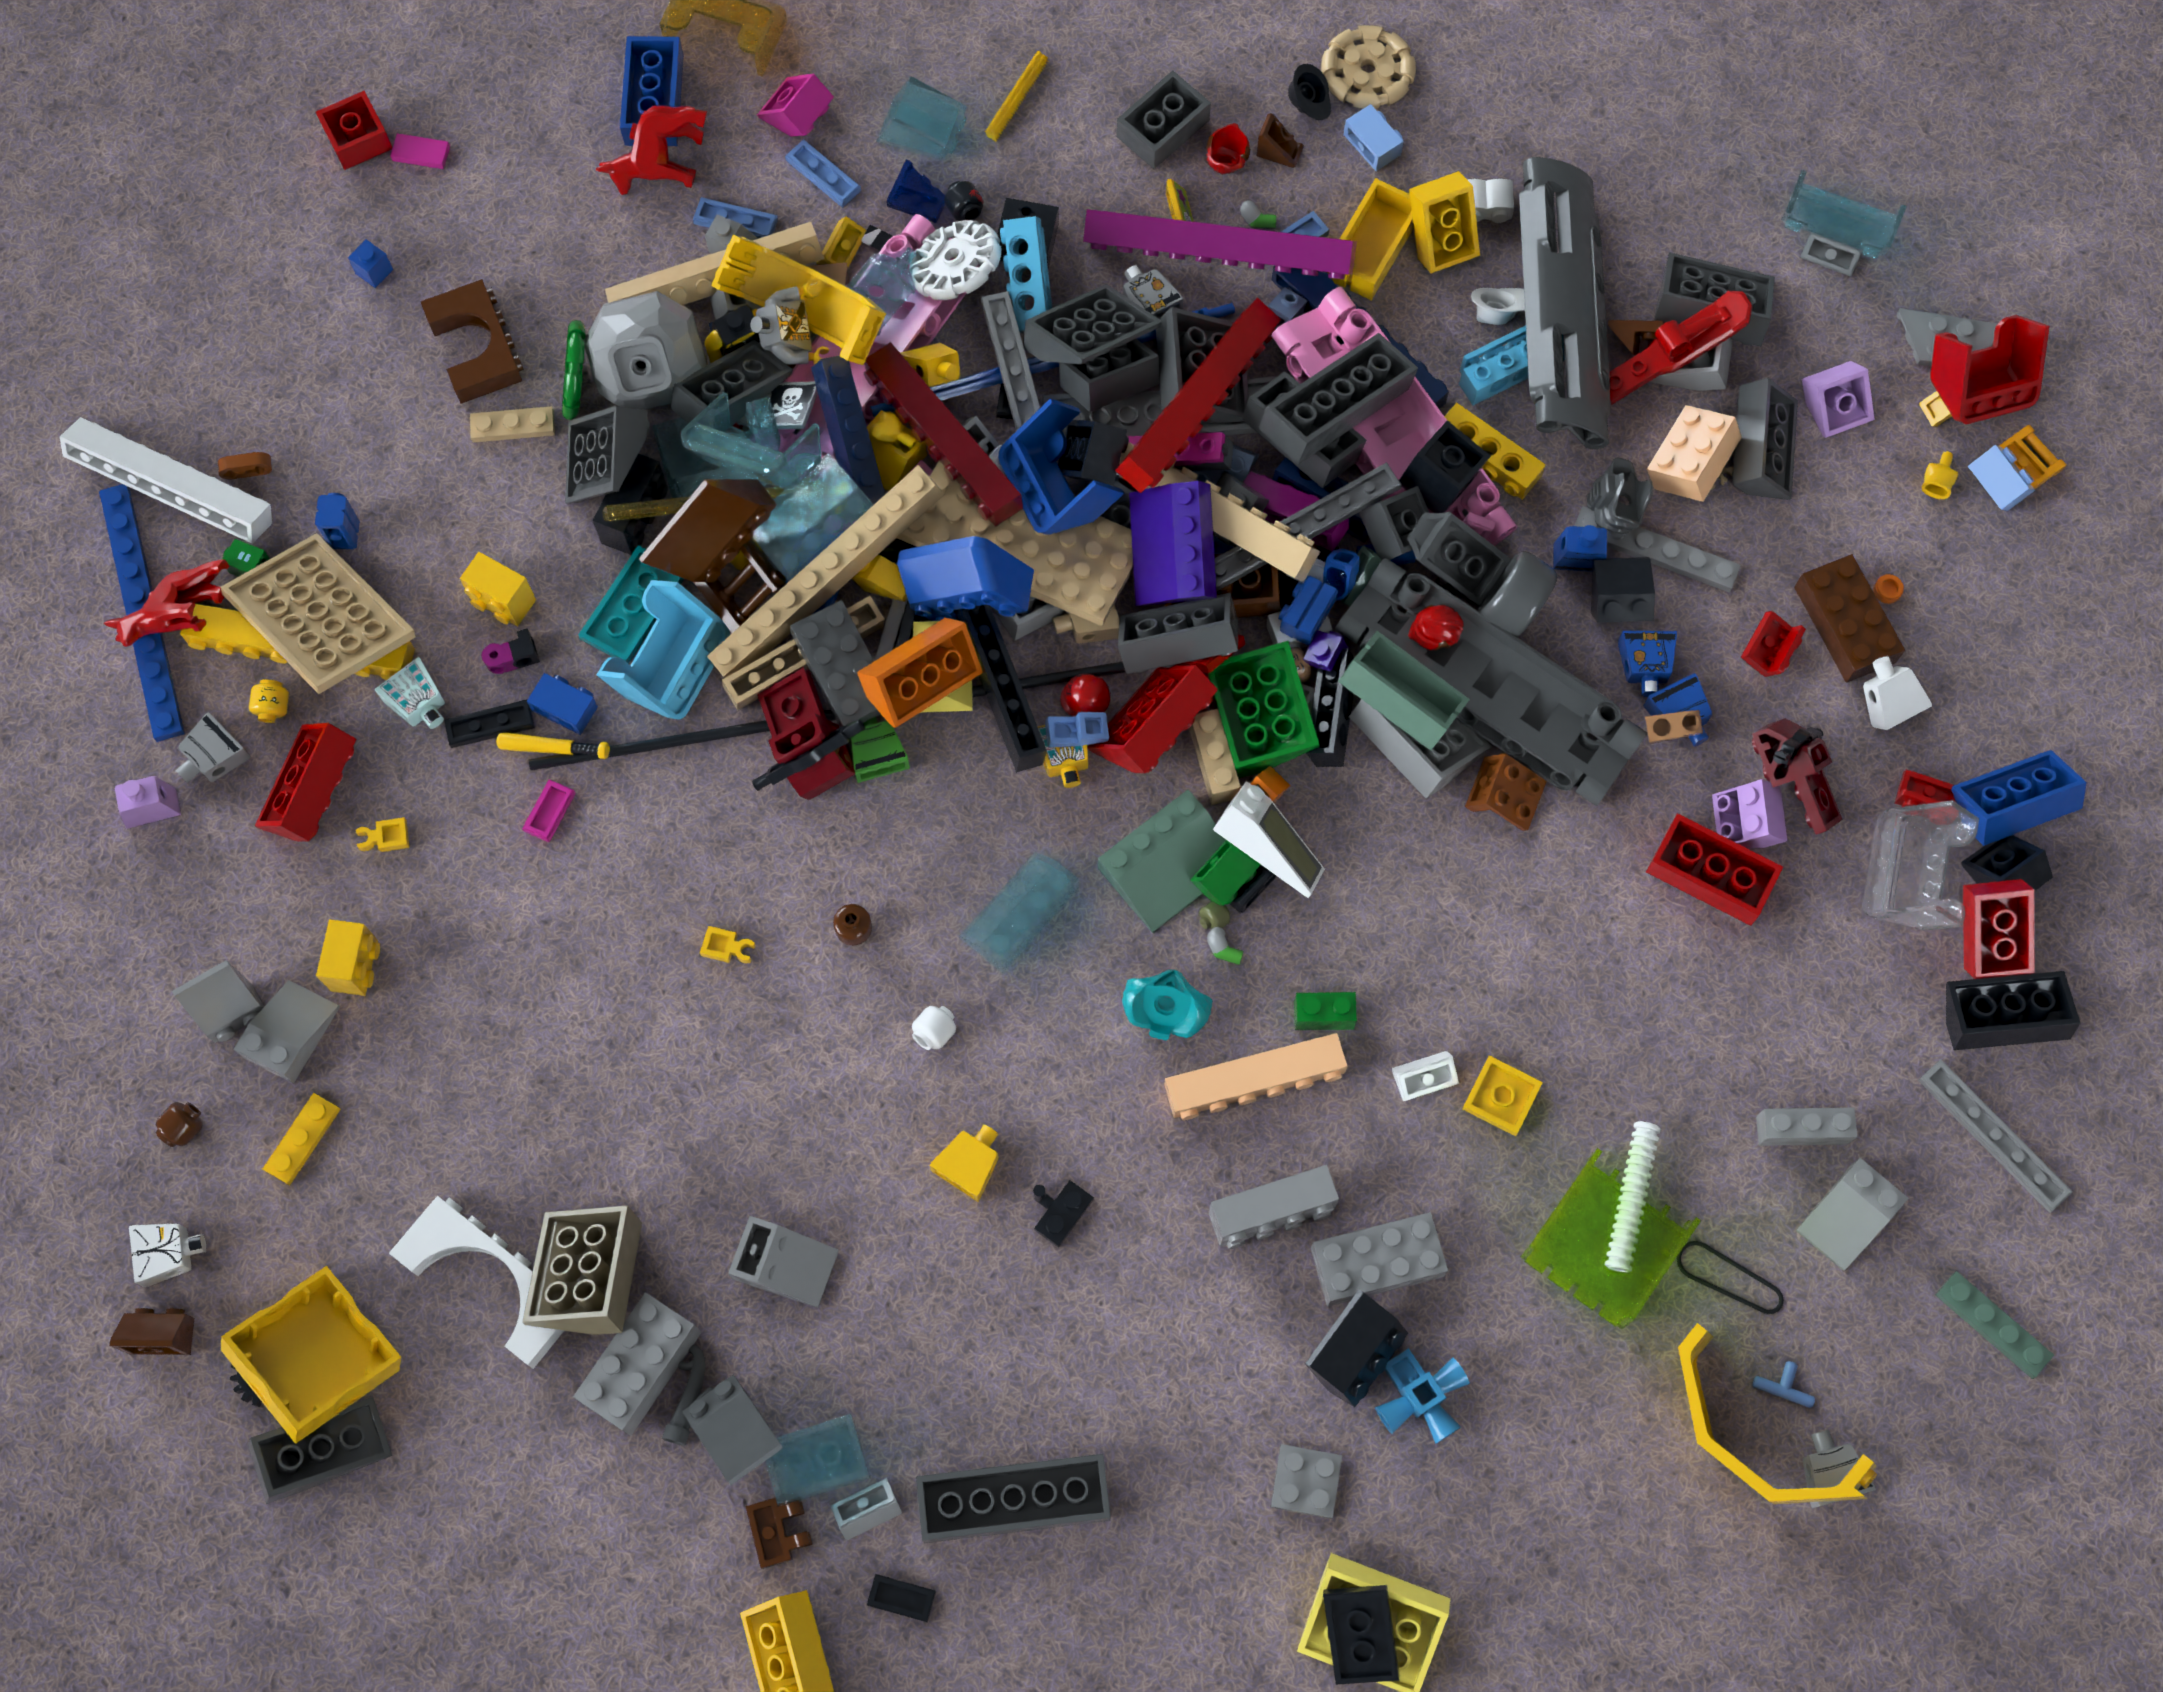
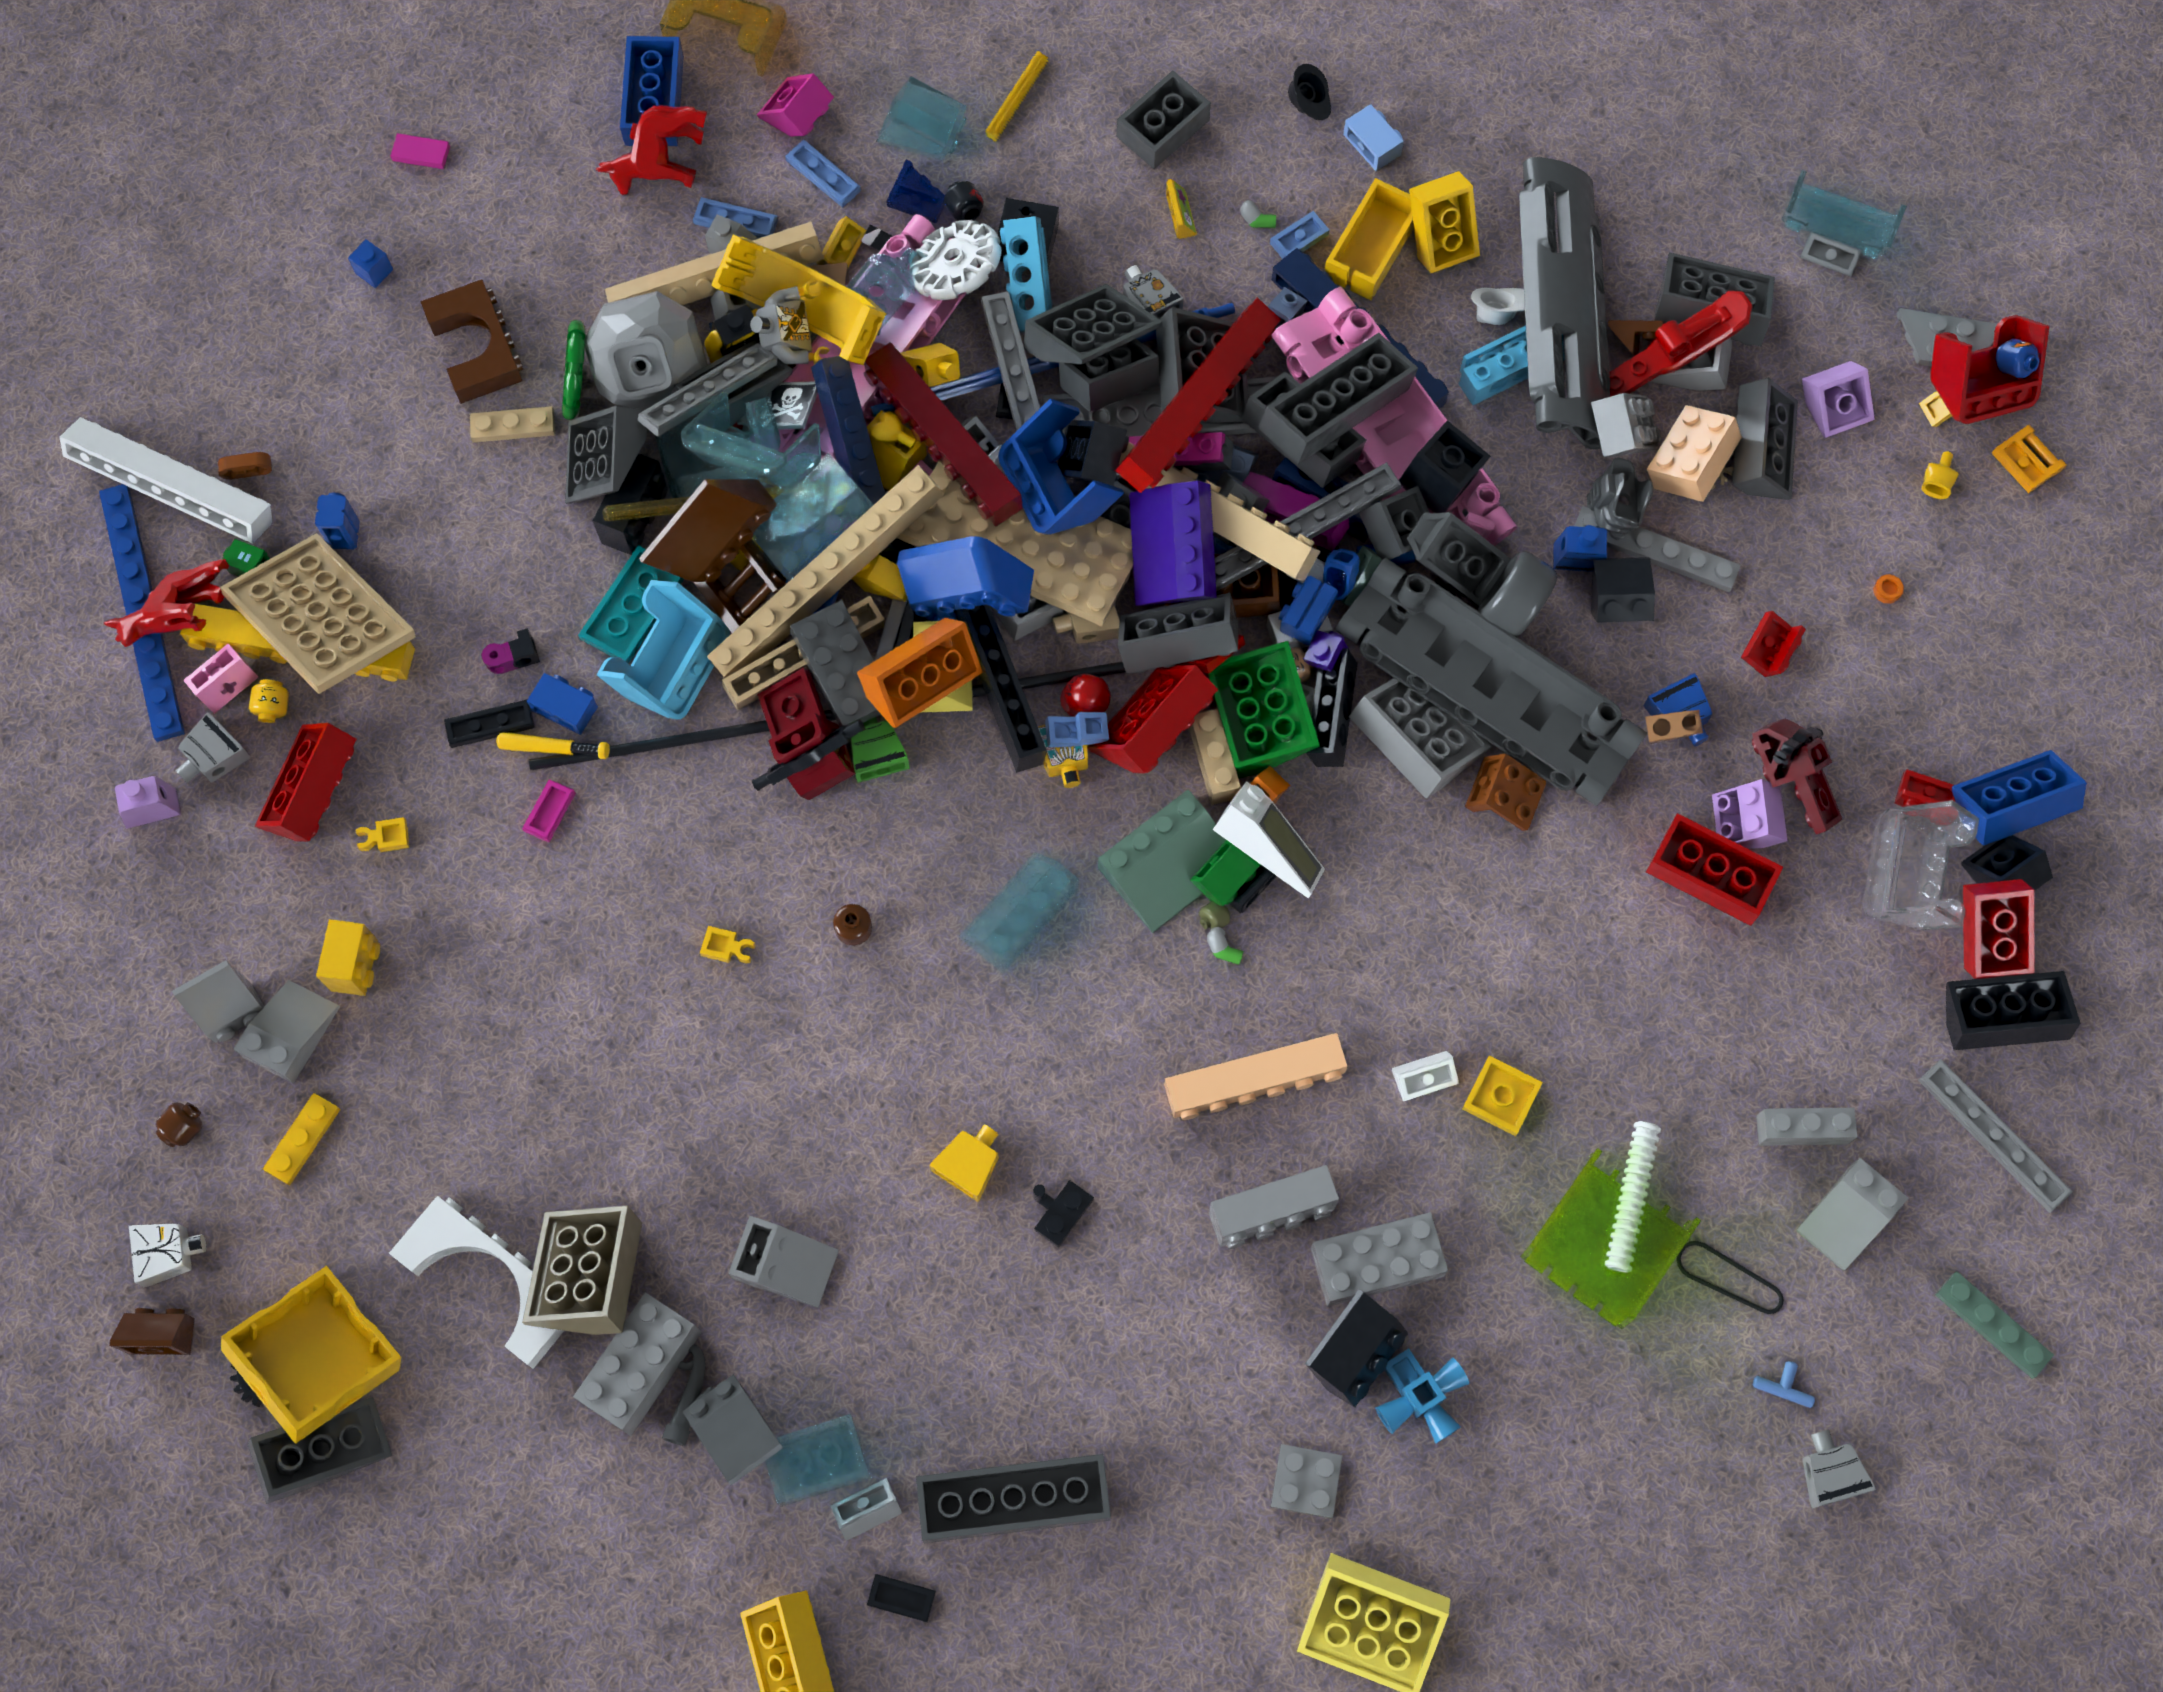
(221, 678): none -> bright pink brick
(354, 130): red brick -> none
(413, 695): torso -> none
(497, 589): yellow brick -> none
(704, 390): none -> light grey tile
(770, 1534): reddish brown plate -> none
(933, 1027): white head -> none
(1179, 1015): teal piece -> none
(1220, 242): magenta brick -> none
(1227, 149): red hair -> none
(1277, 143): reddish brown slope -> none
(1325, 1011): green brick -> none
(1361, 1634): black tile -> none
(1368, 53): tan plate -> none
(1403, 690): sand green piece -> none
(1436, 627): red hair -> none
(1493, 199): white brick -> none
(1504, 452): yellow brick -> none
(1626, 424): none -> light grey slope
(1647, 657): blue torso -> none
(1848, 617): reddish brown brick -> none
(1860, 1475): yellow panel -> none
(1893, 695): white torso -> none
(2002, 477): light blue brick -> none
(2016, 358): none -> blue head

